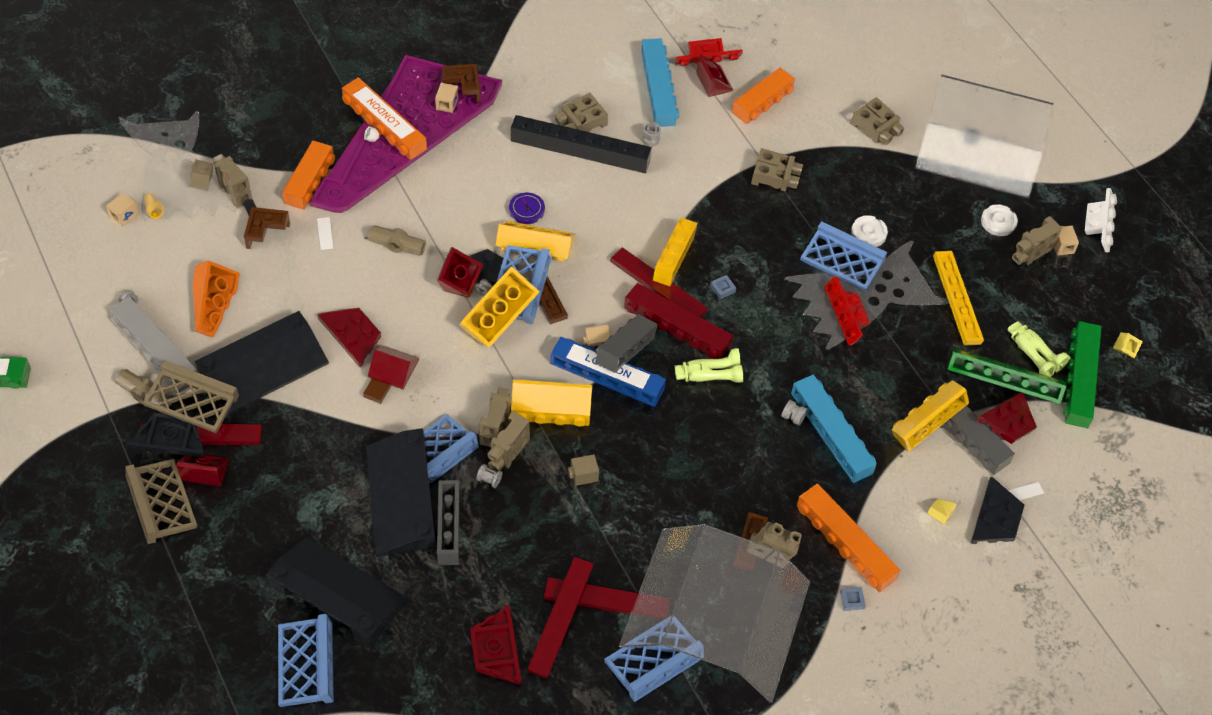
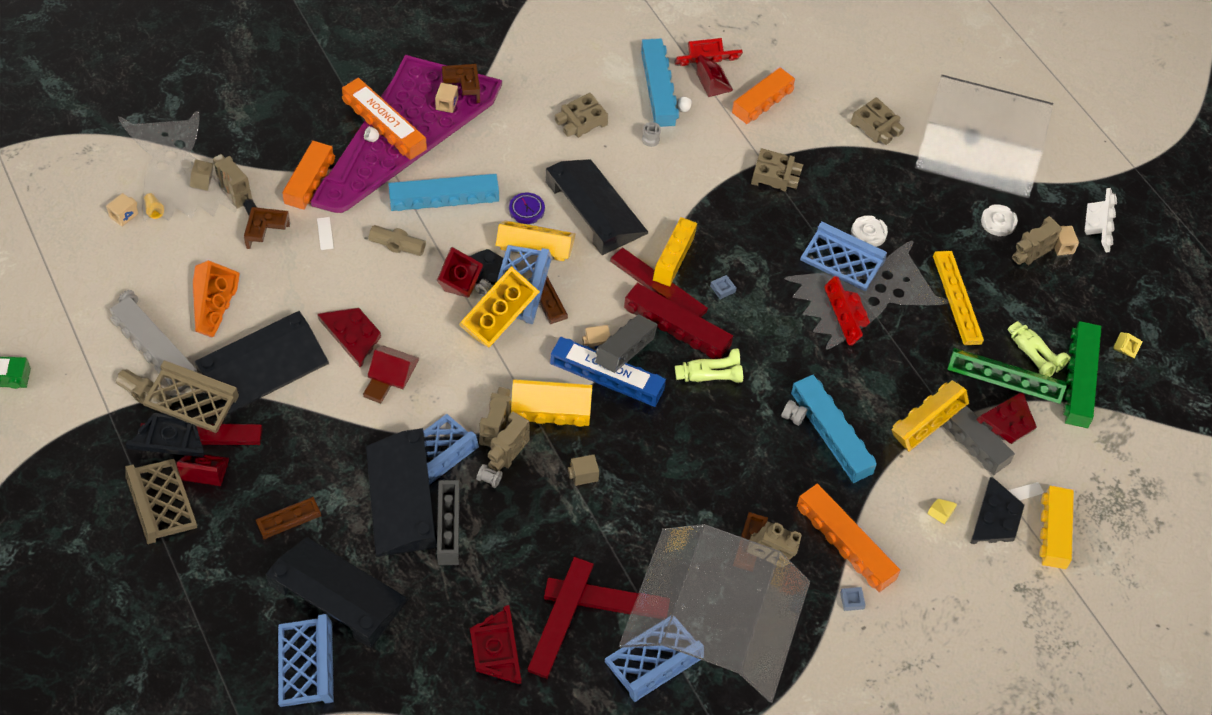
(288, 517): none -> reddish brown tile
(443, 192): none -> dark azure brick
(580, 144): black brick -> none
(596, 202): none -> black slope
(684, 104): none -> white hinge
(1057, 527): none -> yellow brick

